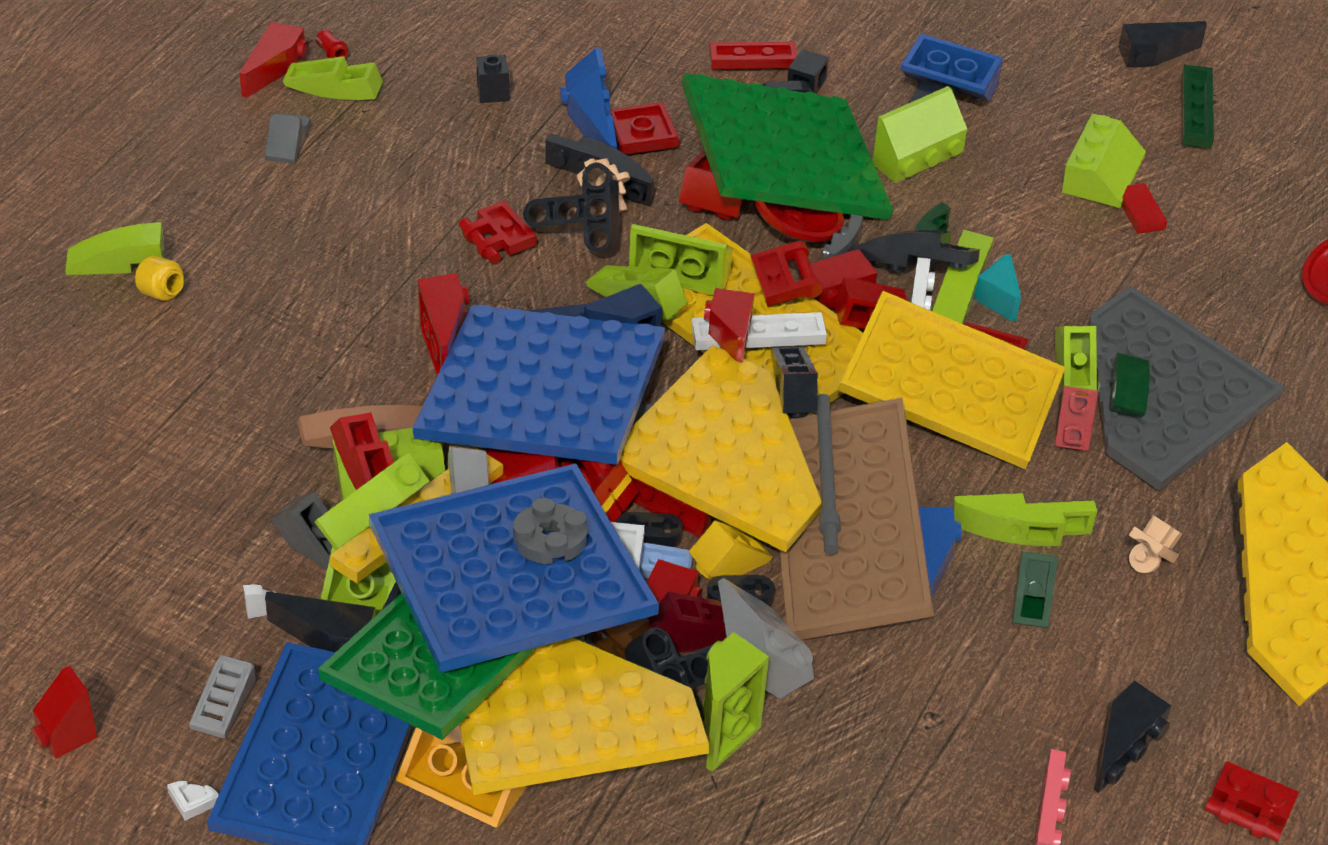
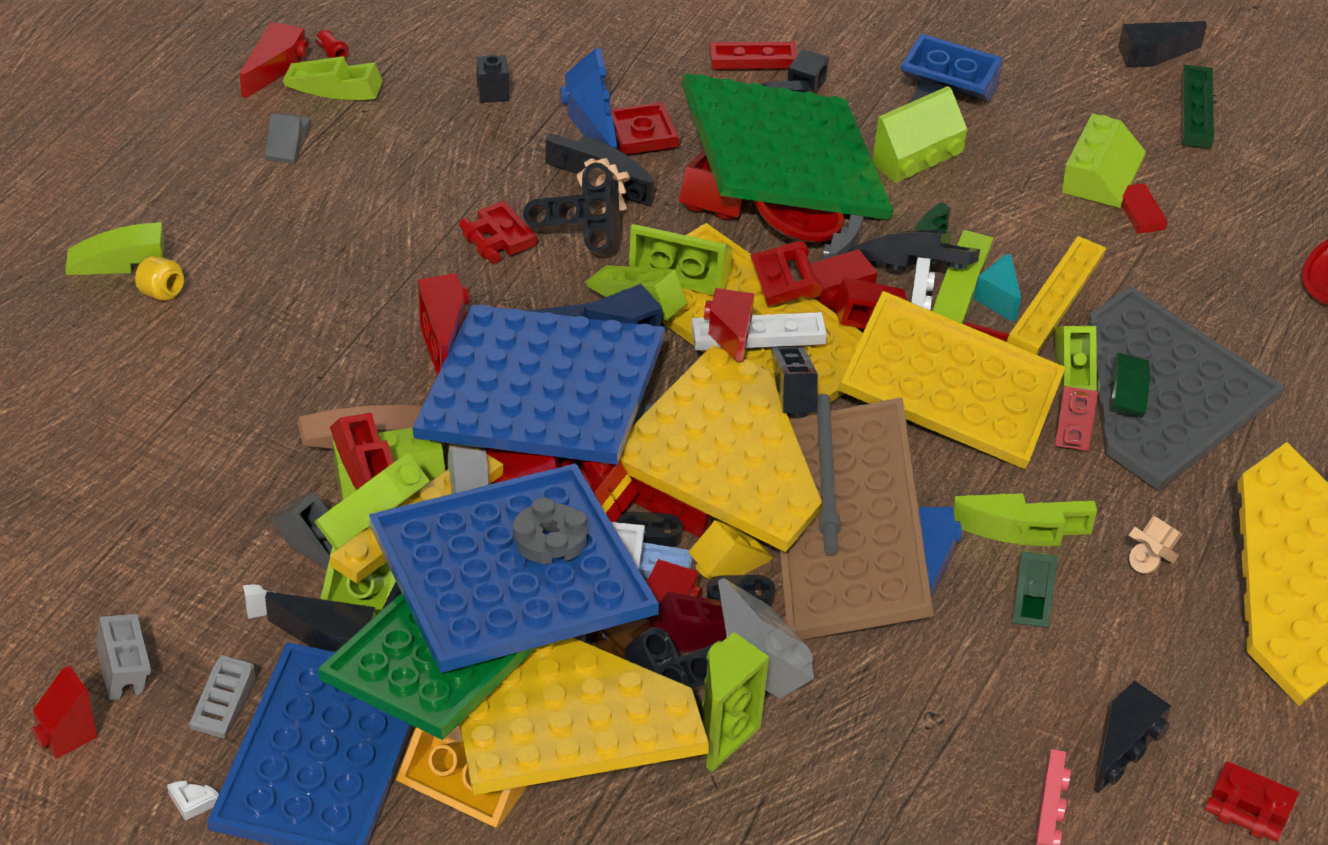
(122, 654): none -> light grey hinge
(1056, 295): none -> yellow plate

